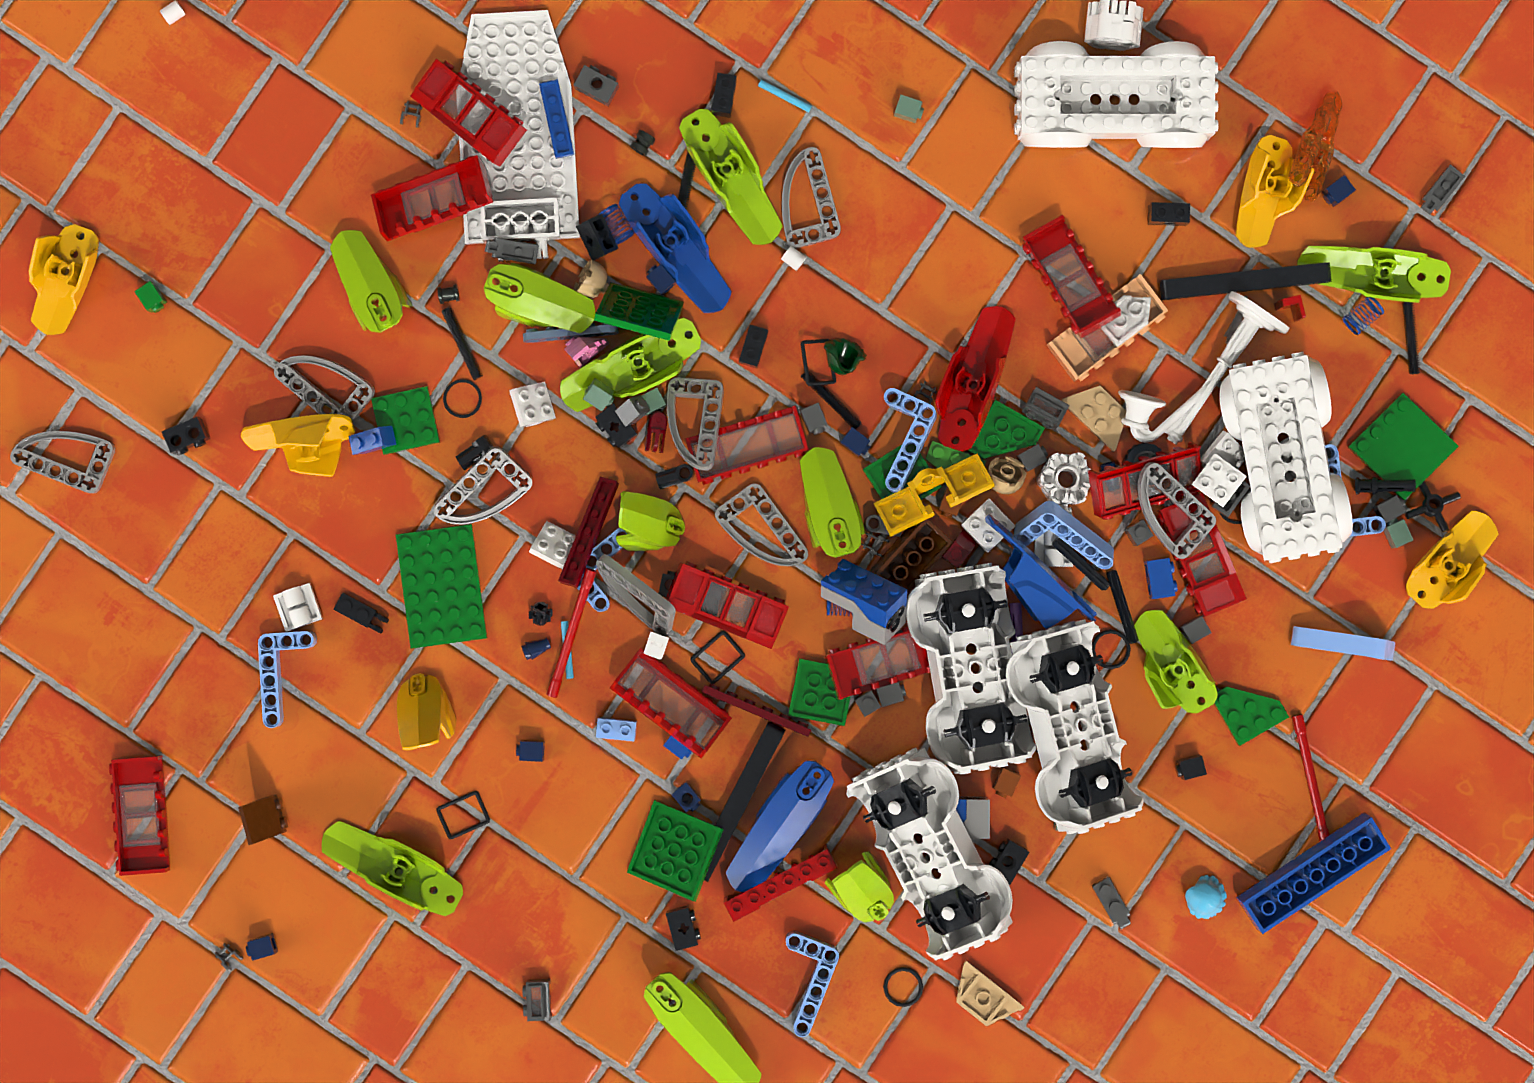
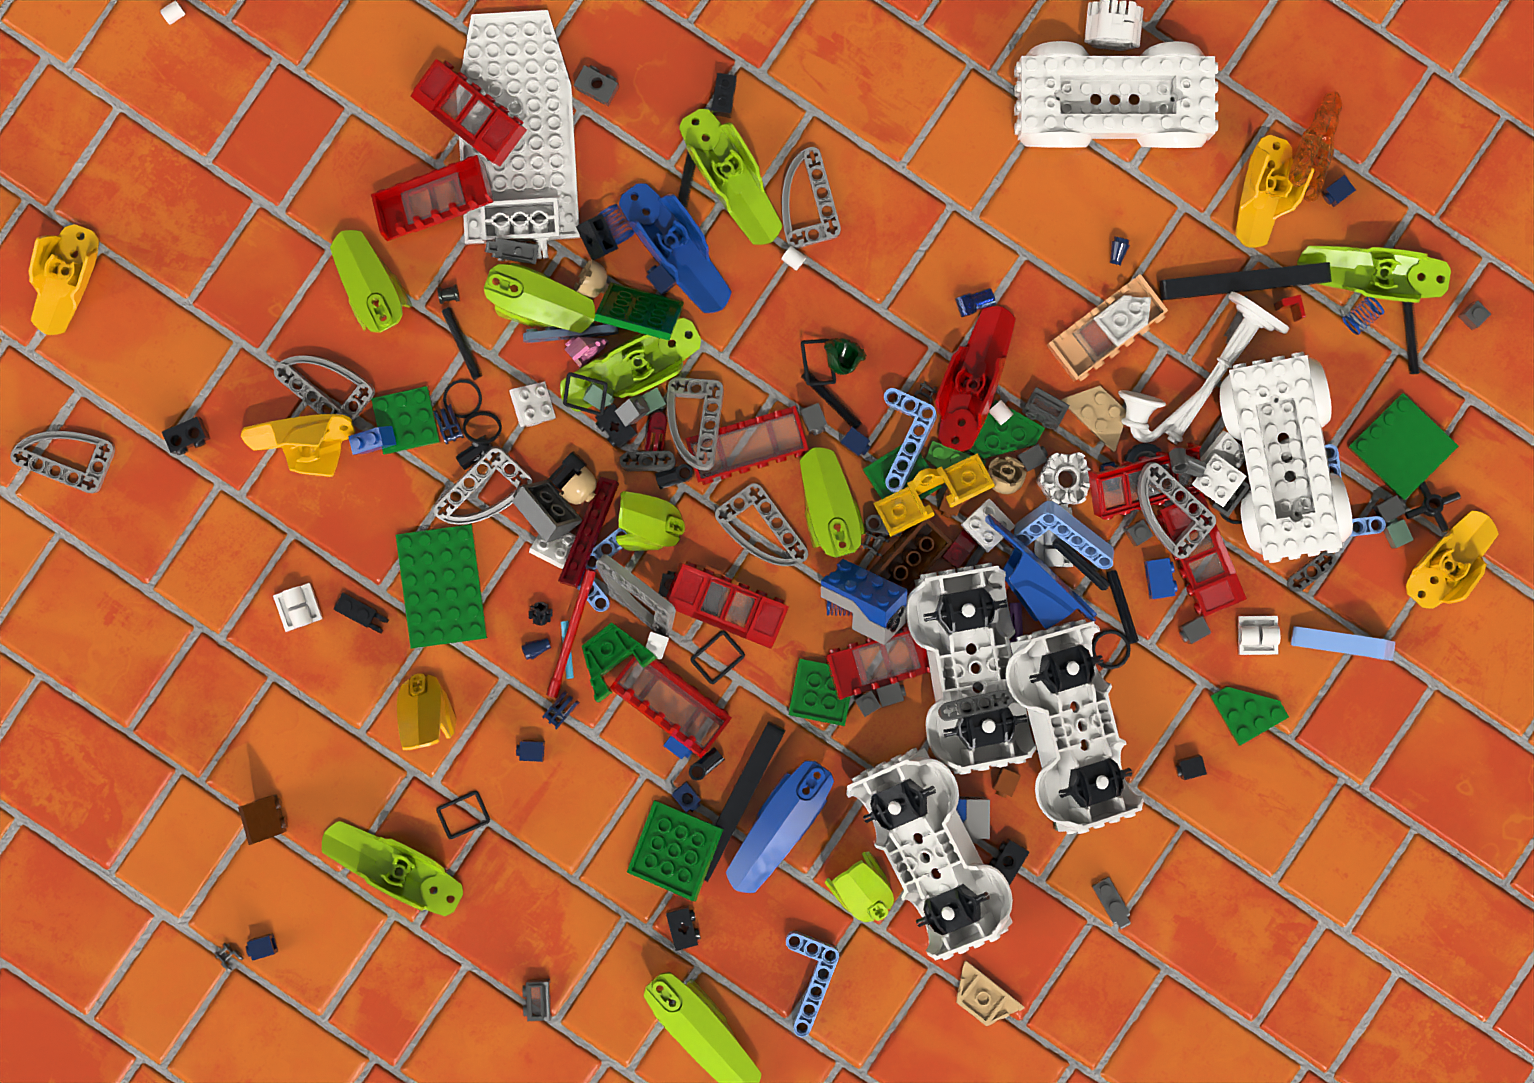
(140, 815): red window -> none
(151, 297): green brick -> none
(275, 670): light blue beam -> none
(408, 105): dark grey piece -> none
(453, 436): none -> dark blue arm
(478, 414): none -> black piece
(546, 510): none -> dark grey slope
(556, 119): blue tile -> none
(559, 710): none -> dark blue arm
(570, 466): none -> black piece
(580, 487): none -> tan cylinder
(582, 408): none -> black piece
(607, 651): none -> green wing
(616, 729): light blue brick -> none
(642, 143): pearl dark grey wheel -> none
(653, 466): none -> dark grey beam
(707, 763): none -> black piece
(749, 706): dark red plate -> none
(753, 346): black brick -> none
(781, 883): red window -> none
(785, 96): medium azure bar -> none
(886, 985): black piece -> none
(908, 109): sand green brick -> none
(970, 303): none -> clear blue piece
(974, 702): none -> dark grey beam
(1001, 412): none -> white beam
(1070, 277): red window -> none
(1118, 250): none -> dark blue cone
(1169, 214): black brick -> none
(1172, 664): lime piece -> none
(1183, 463): none -> dark grey piece
(1206, 897): medium azure hair -> none
(1258, 635): none -> white plate
(1300, 730): red piece -> none
(1303, 584): none -> dark grey beam
(1313, 873): blue brick -> none
(1374, 485): black pin -> none
(1442, 189): dark grey hinge -> none
(1474, 315): none -> dark grey brick

